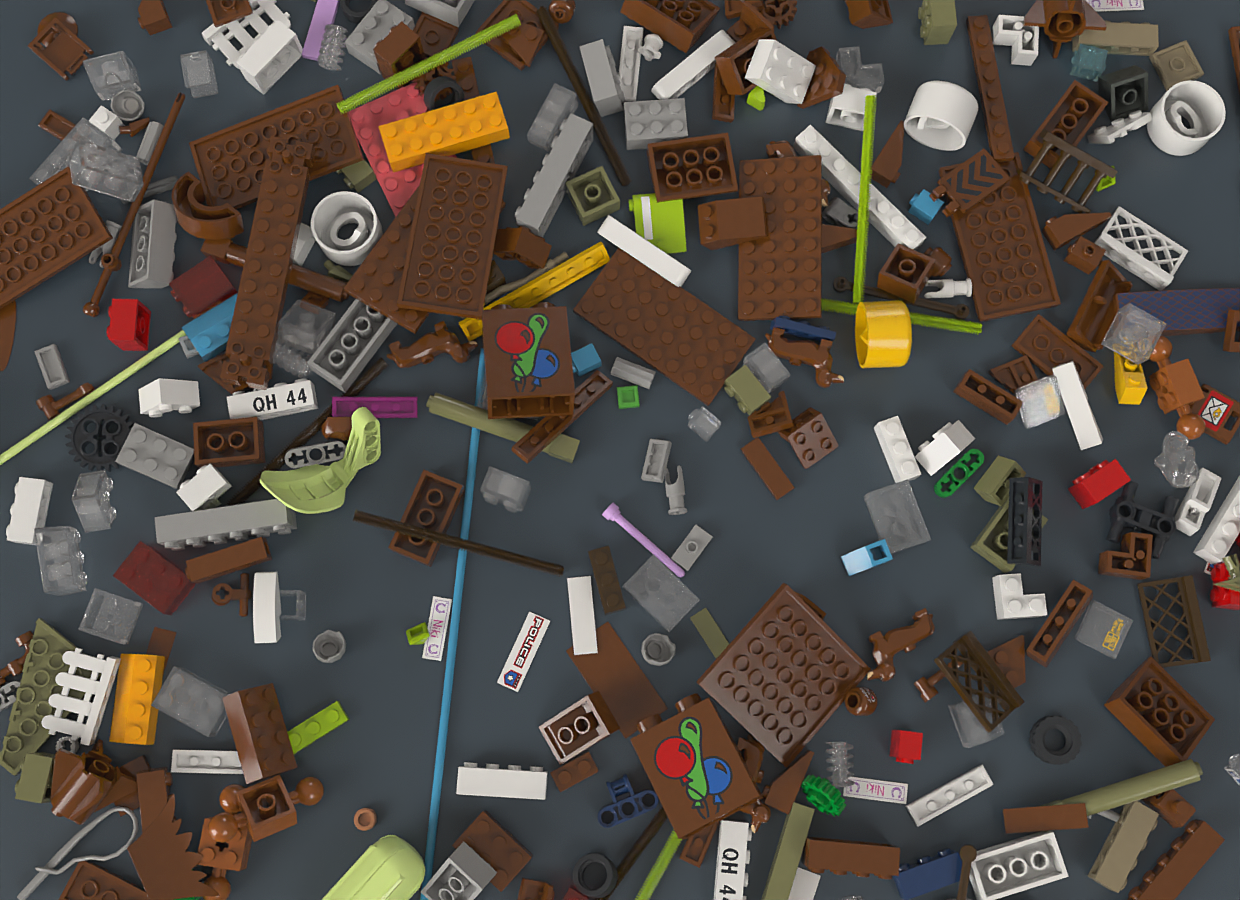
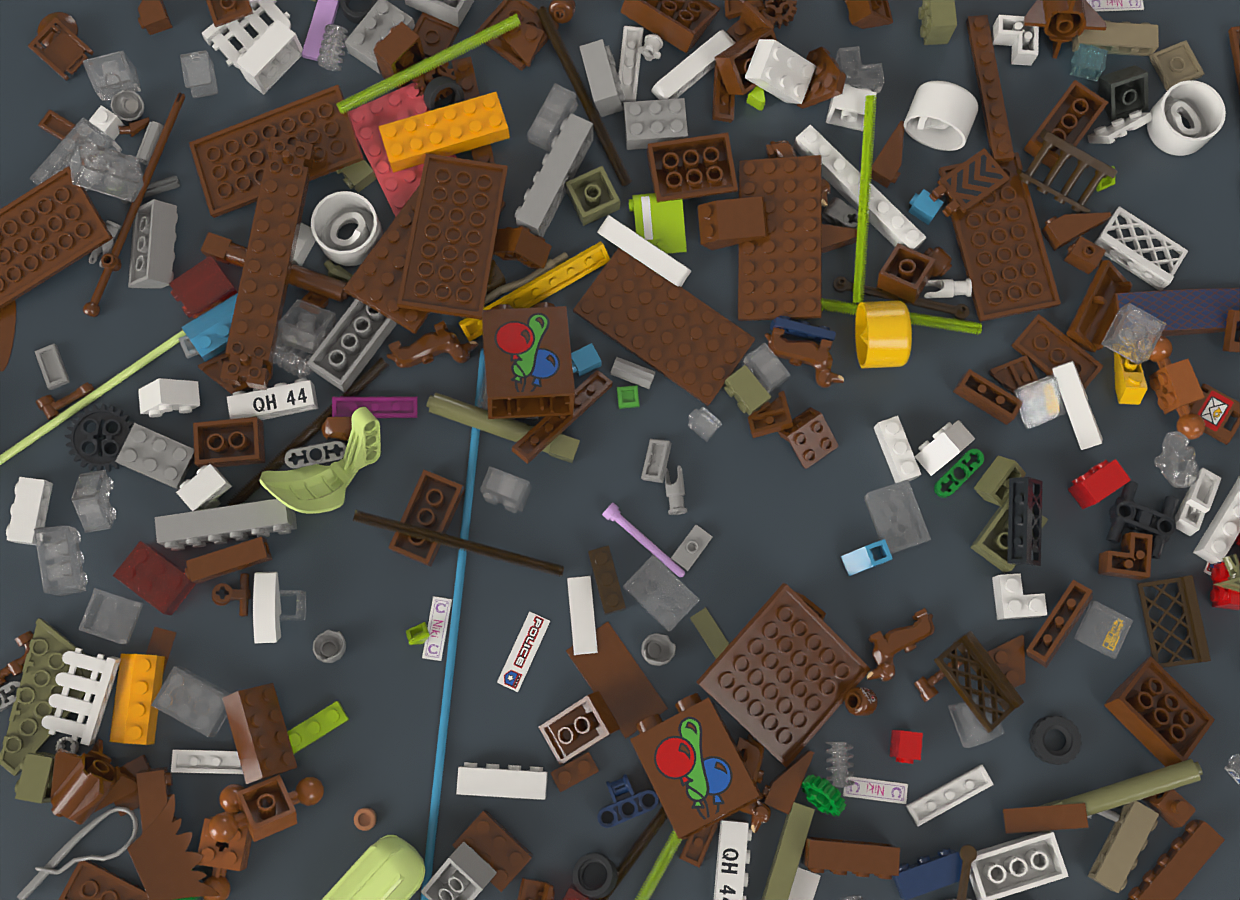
(129, 324): red brick -> none
(202, 220): reddish brown brick -> none
(767, 468): reddish brown tile -> none

